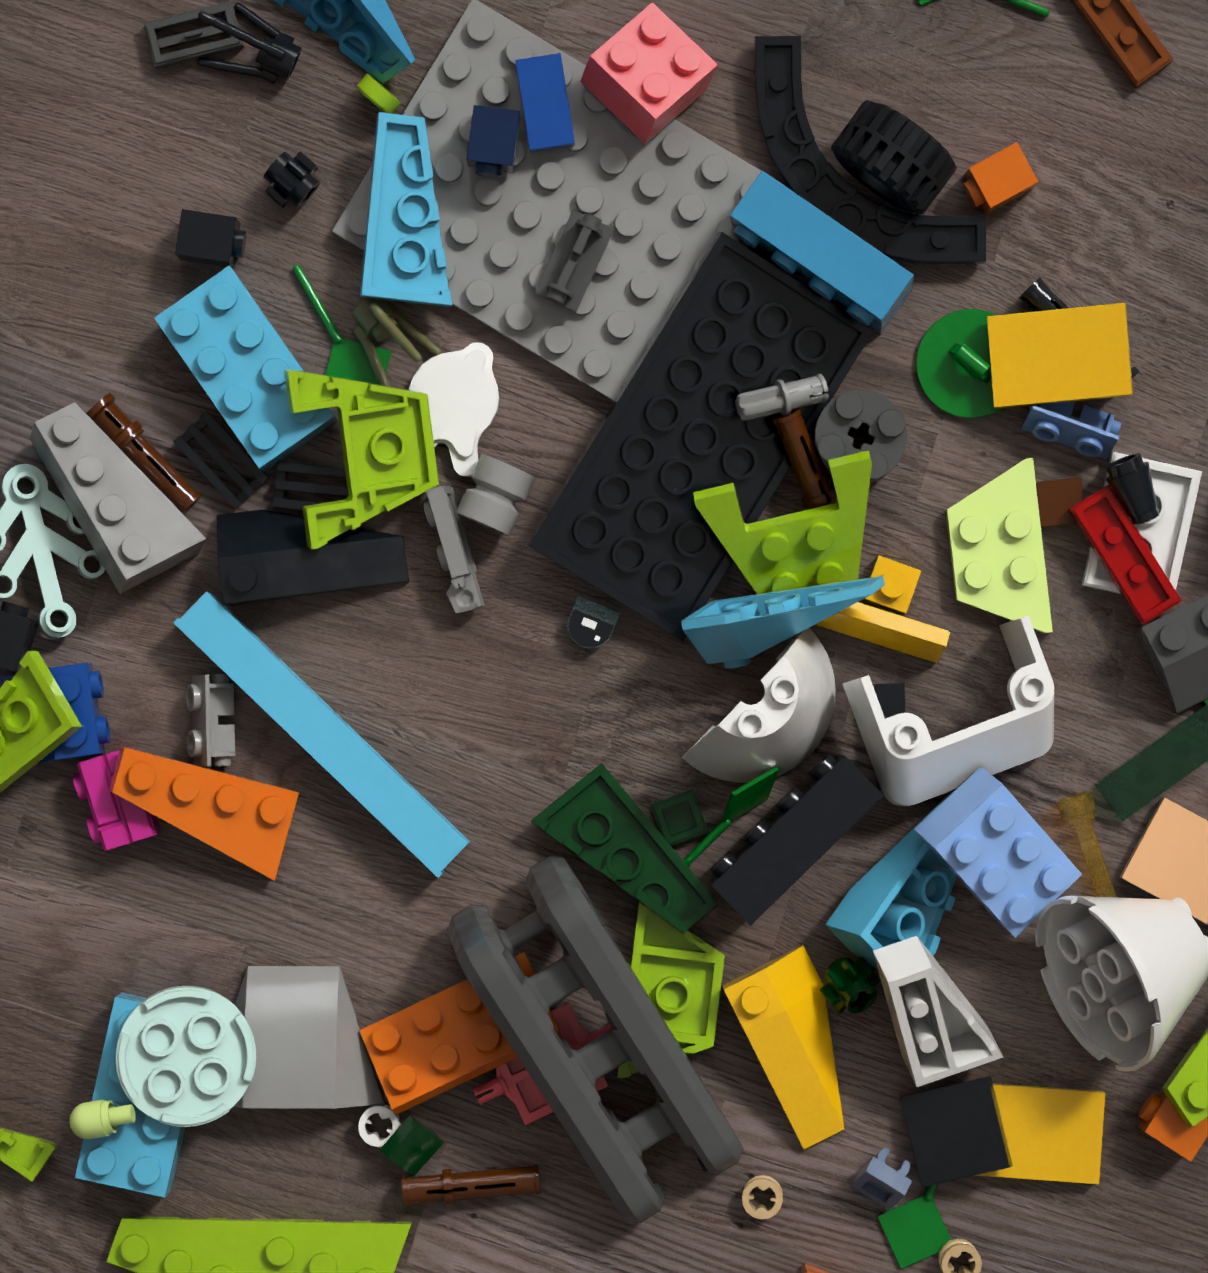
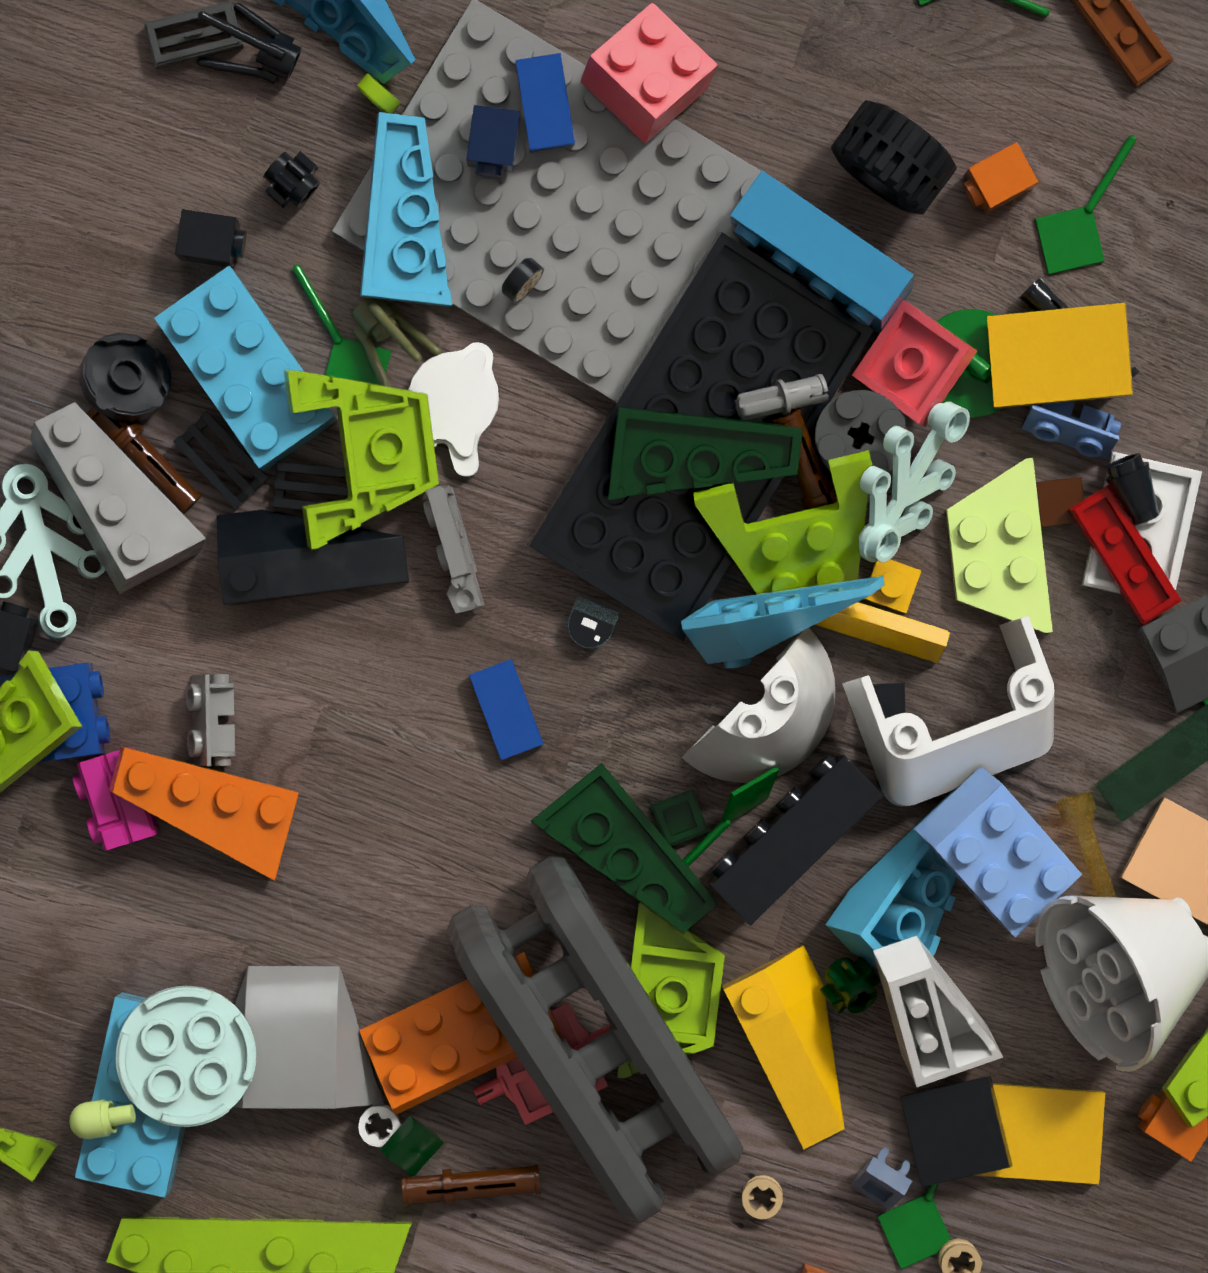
(124, 377): none -> black tile
(322, 733): medium azure tile -> none
(495, 494): light grey wheel -> none
(506, 709): none -> blue tile
(522, 279): none -> black tile
(574, 260): dark grey hinge -> none
(684, 451): none -> dark green wing
(810, 176): black plate -> none
(883, 533): none -> light aqua plant
(914, 362): none -> coral plate
(1072, 236): none -> green piece

